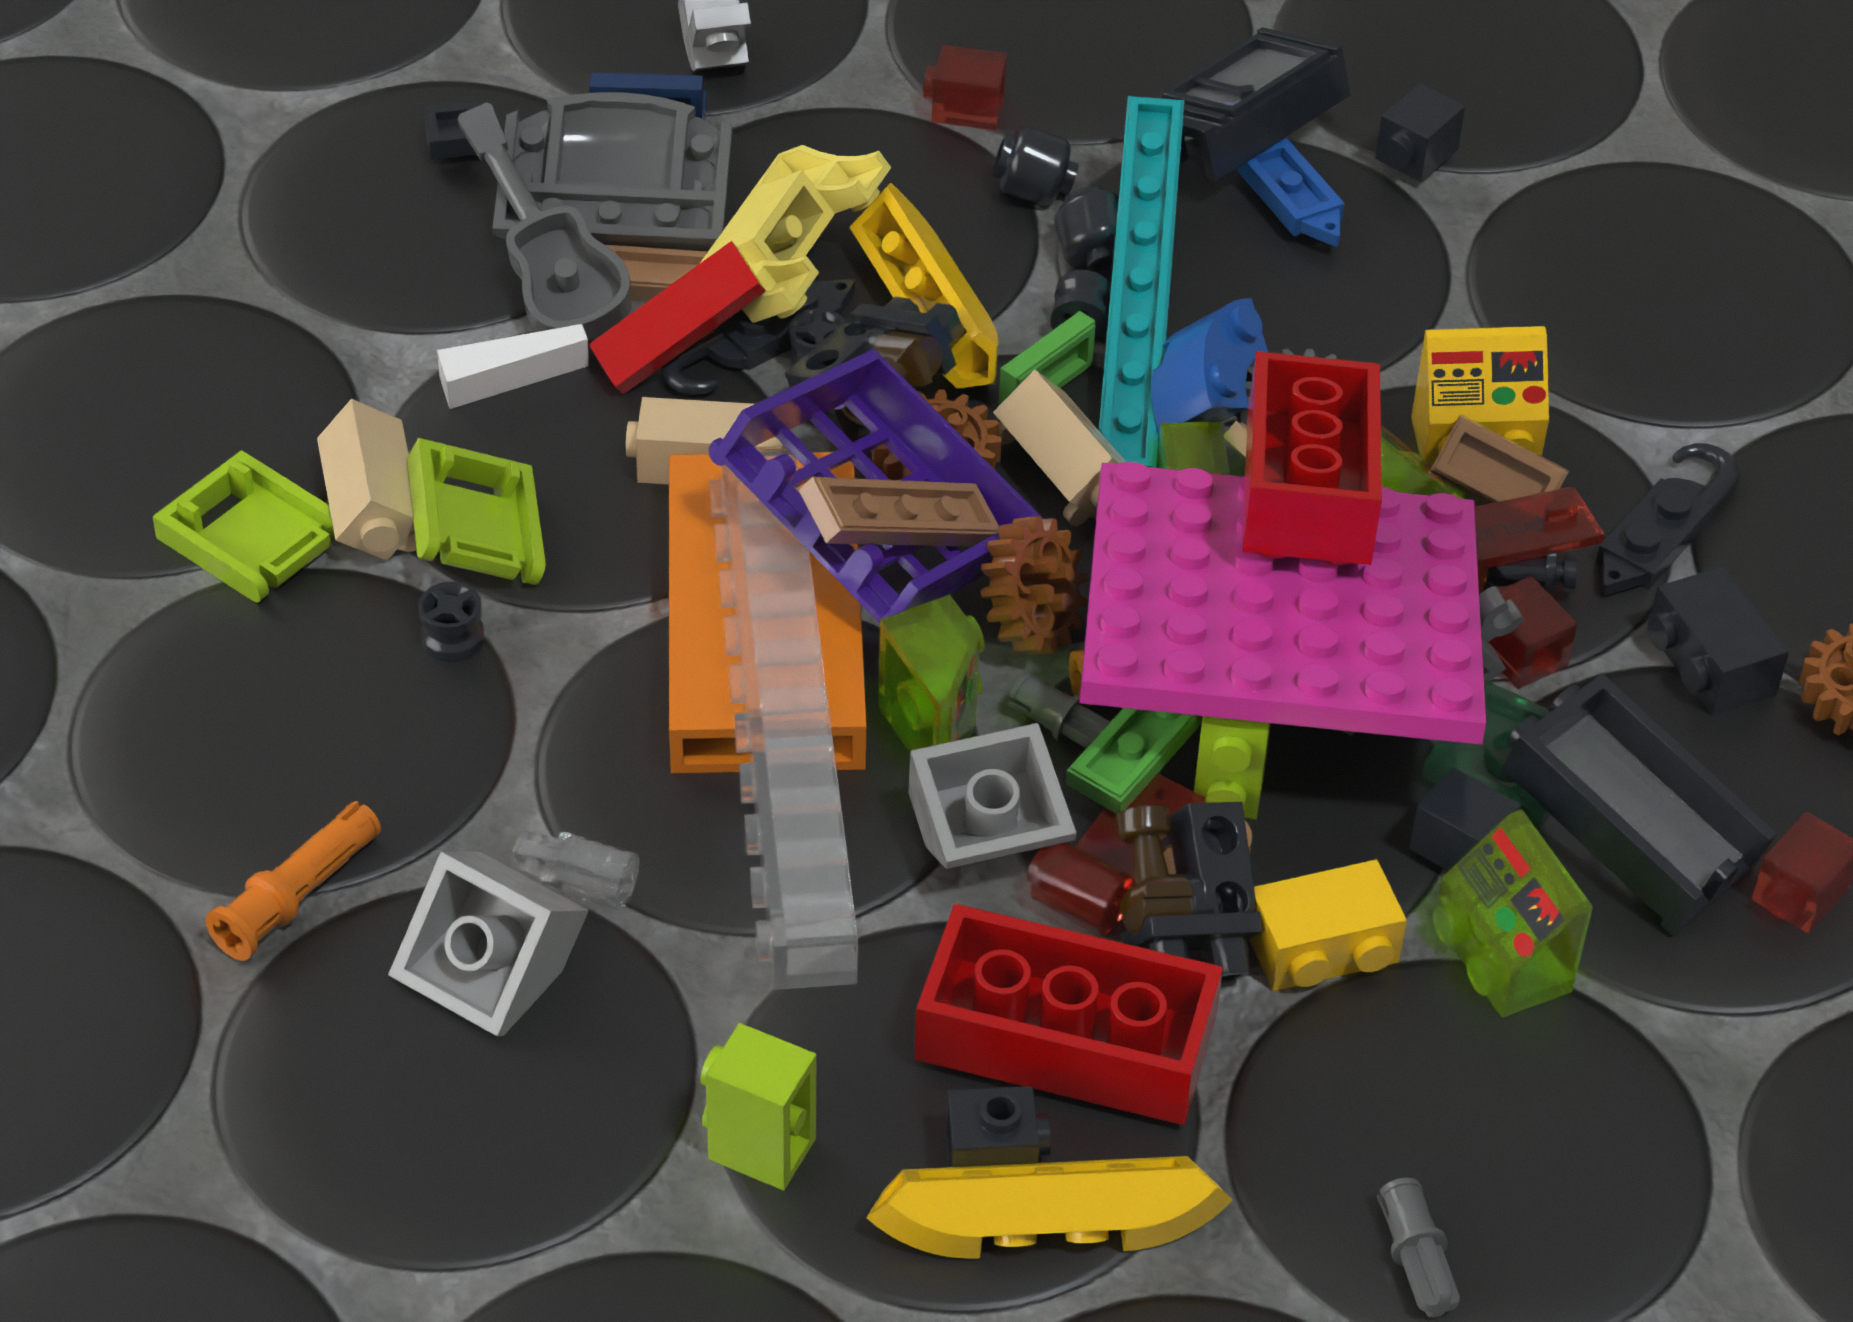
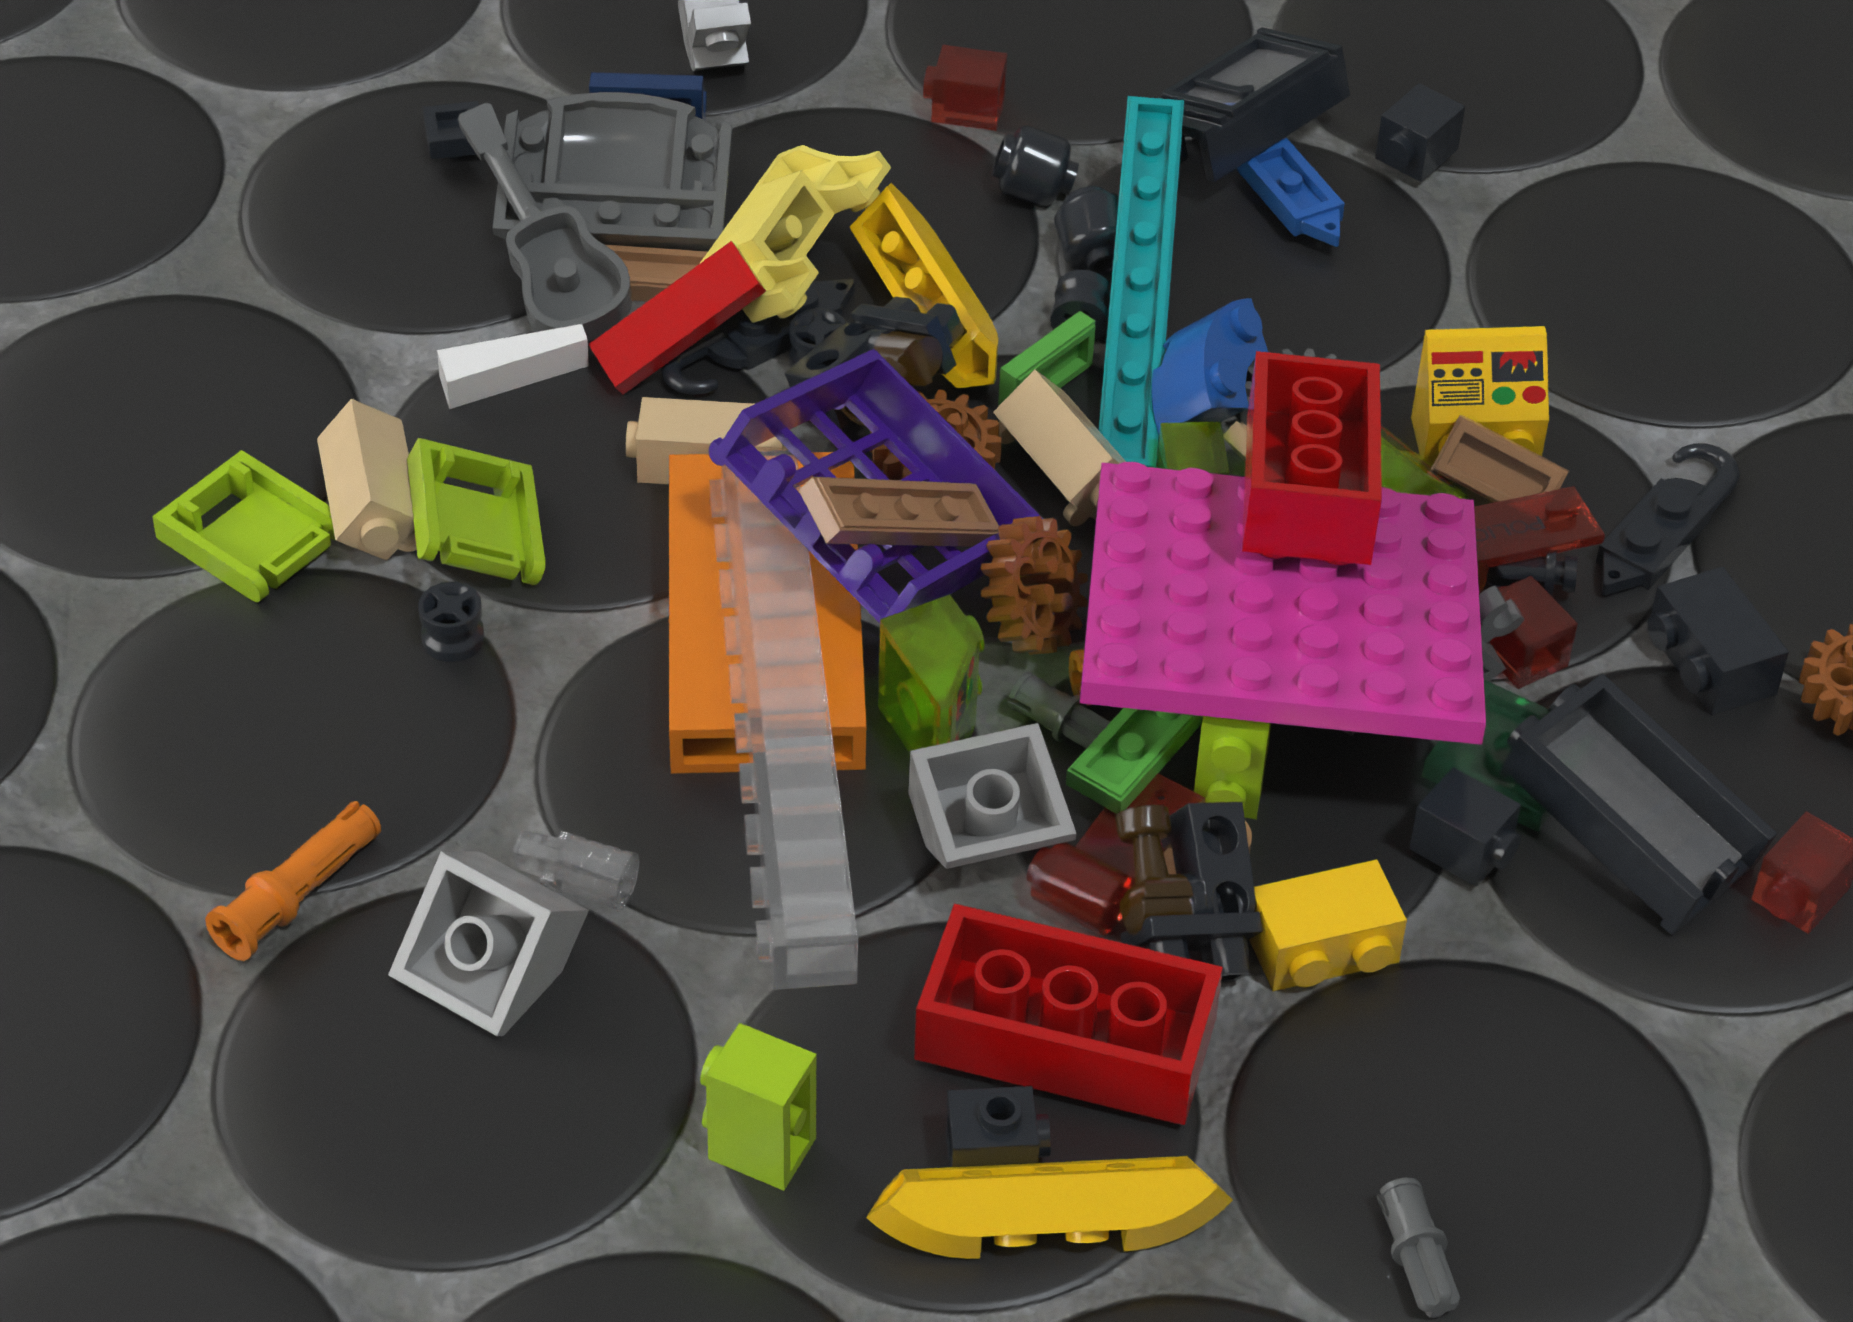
(1514, 917): clear neon green slope -> none

